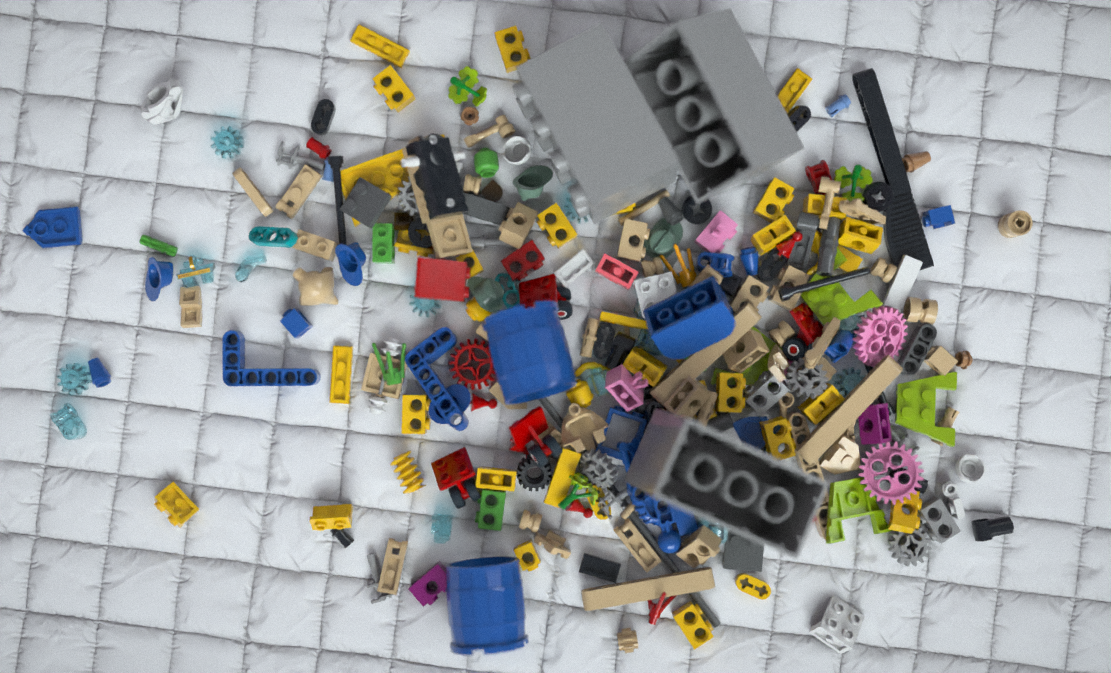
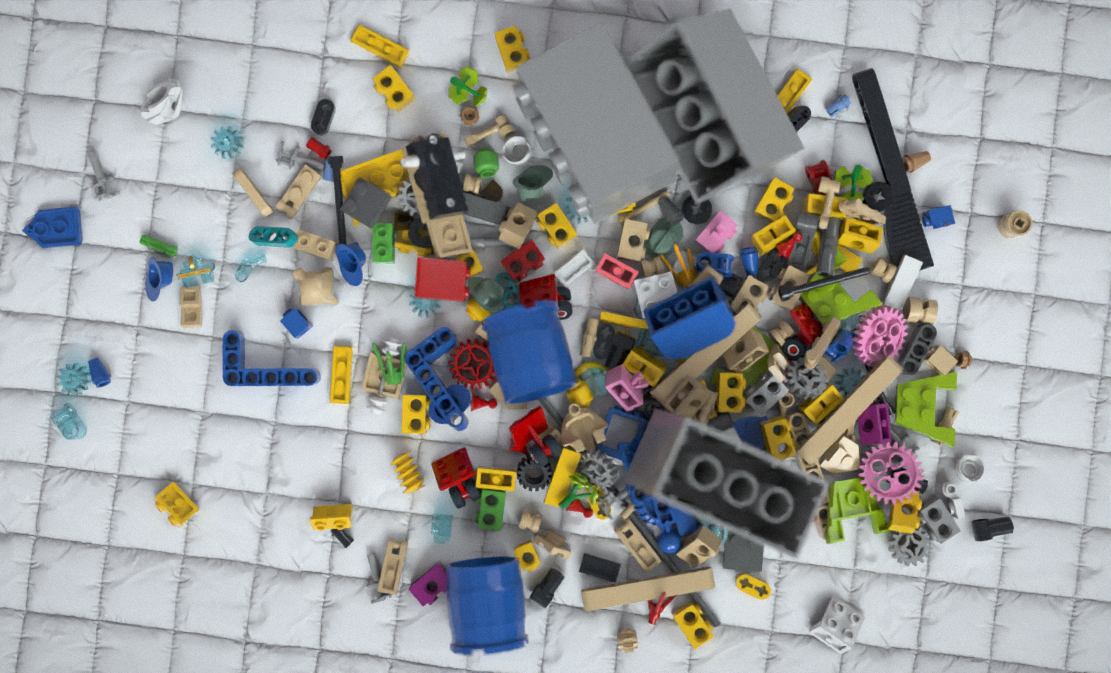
(100, 178): none -> light grey piece
(544, 592): none -> black piece

